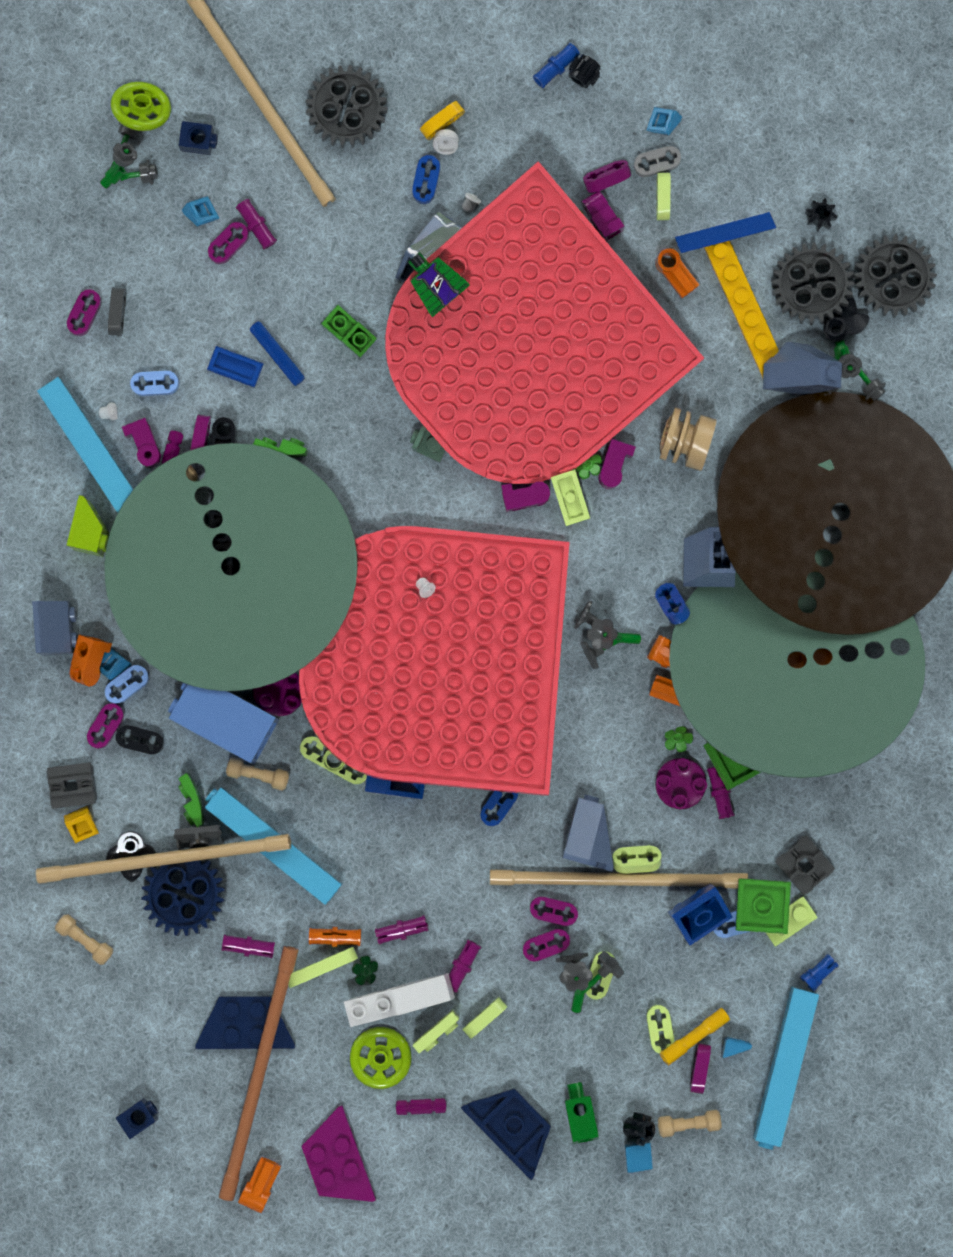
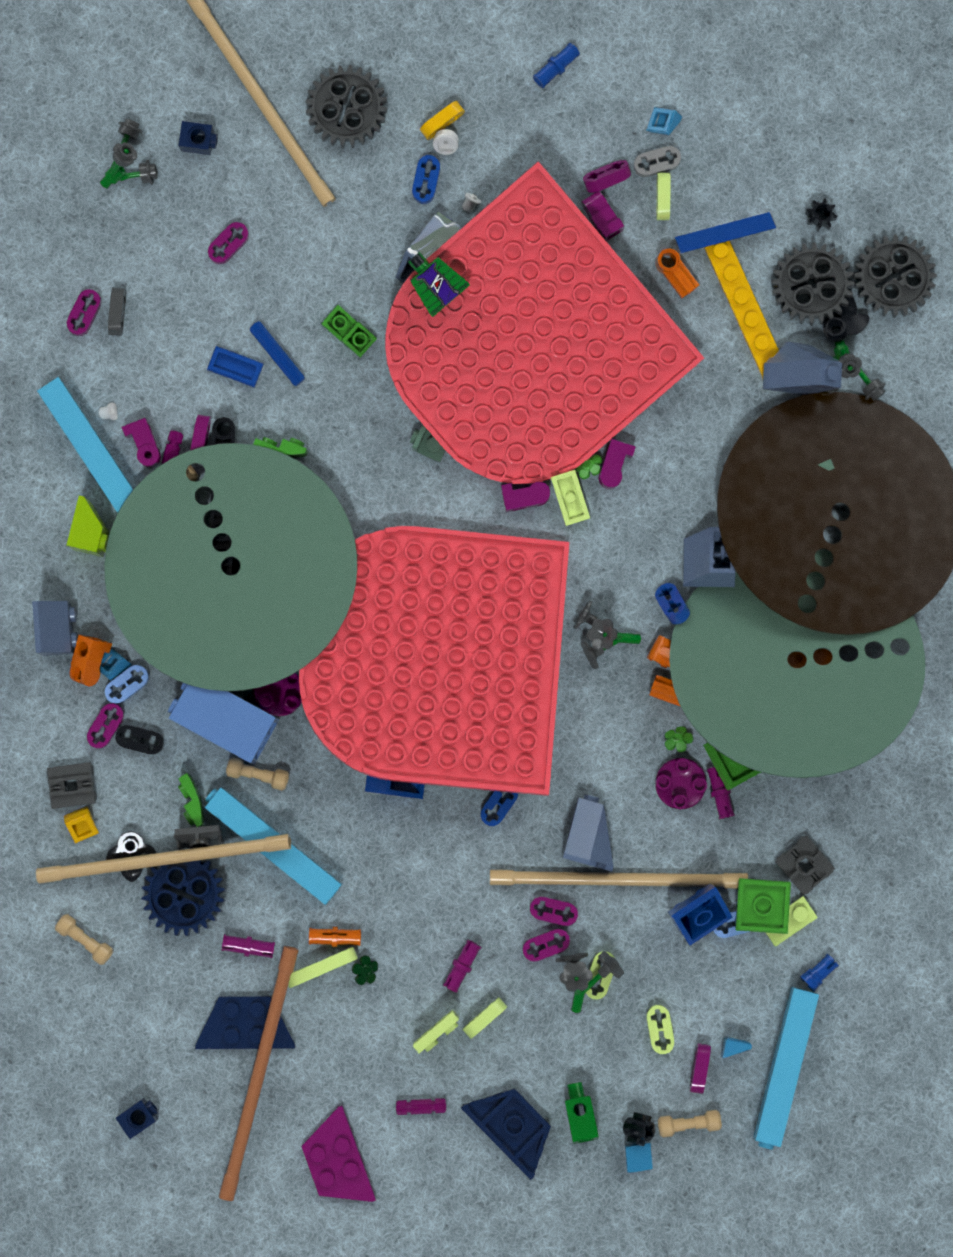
(140, 106): lime plate -> none
(154, 376): light blue beam -> none
(197, 212): dark azure slope -> none
(256, 224): magenta pin -> none
(258, 1189): orange piece -> none
(313, 757): yellowish green beam -> none
(368, 1039): lime plate -> none
(399, 999): white brick -> none
(401, 929): magenta pin -> none
(425, 588): white piece -> none
(584, 71): black gear -> none
(637, 859): yellowish green beam -> none
(682, 1045): yellow piece -> none
(687, 439): tan wheel -> none

